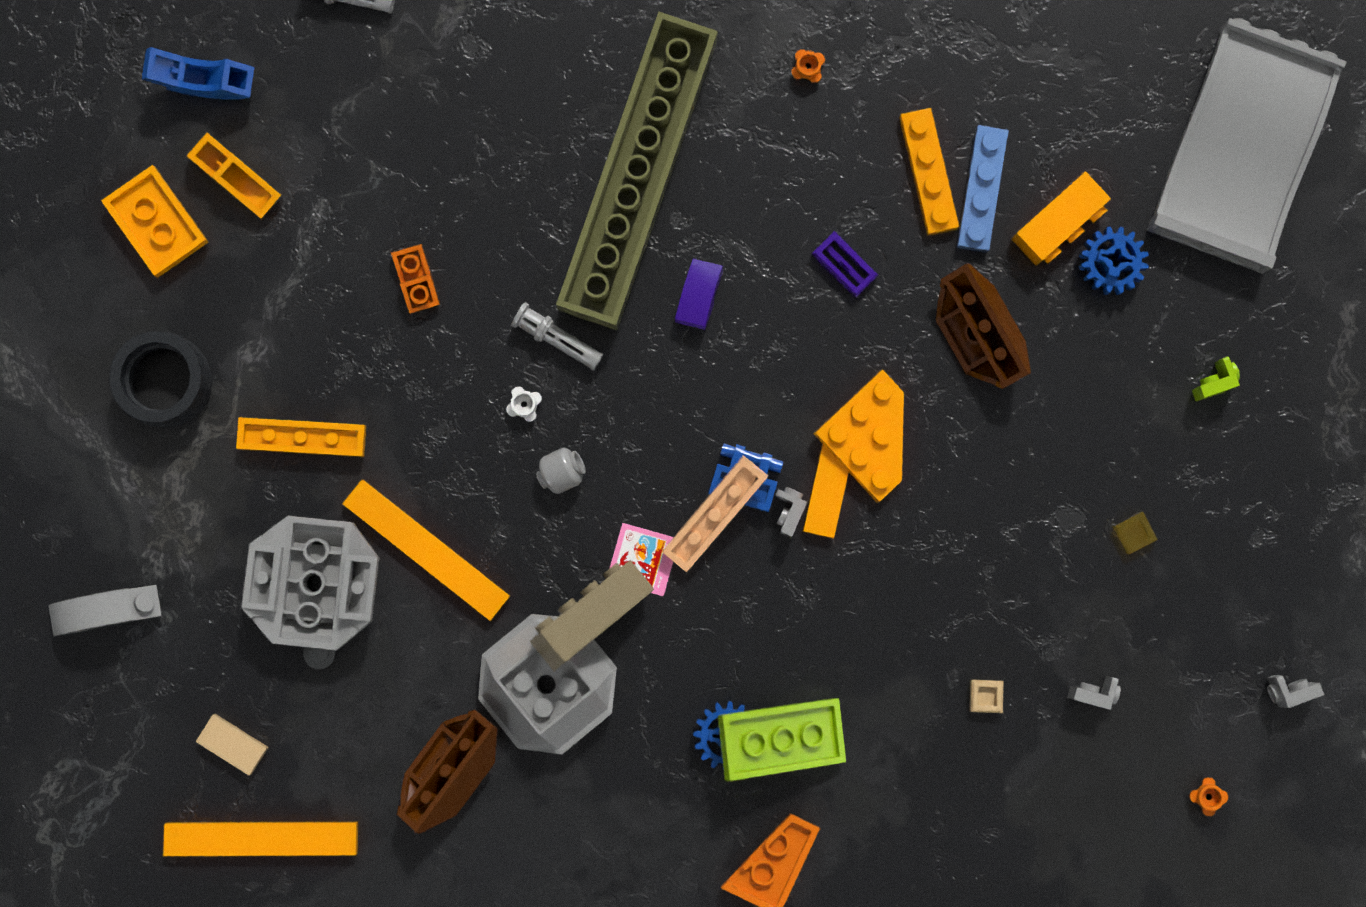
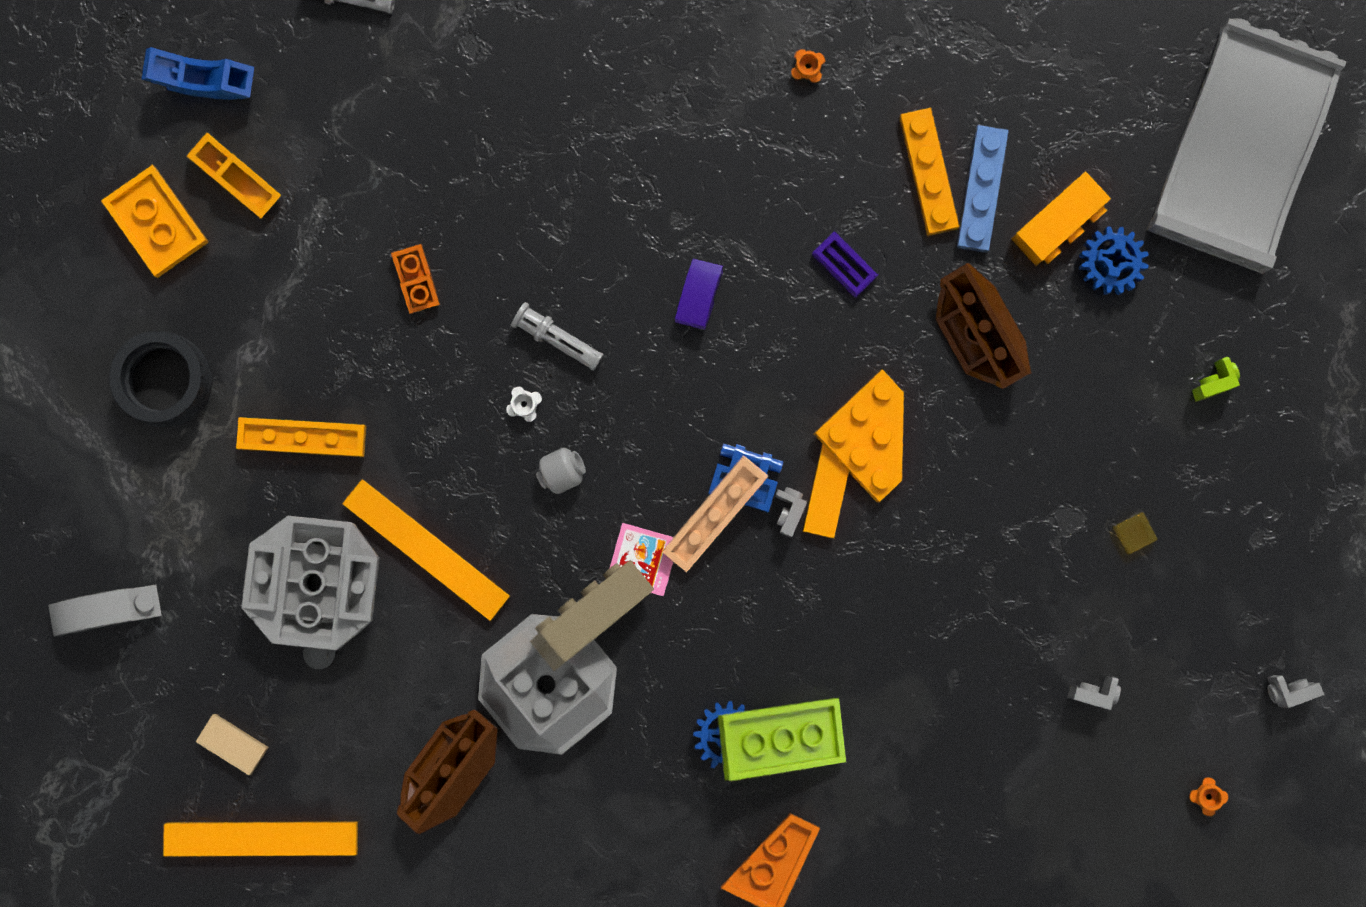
(637, 171): olive brick -> none
(986, 696): tan tile -> none

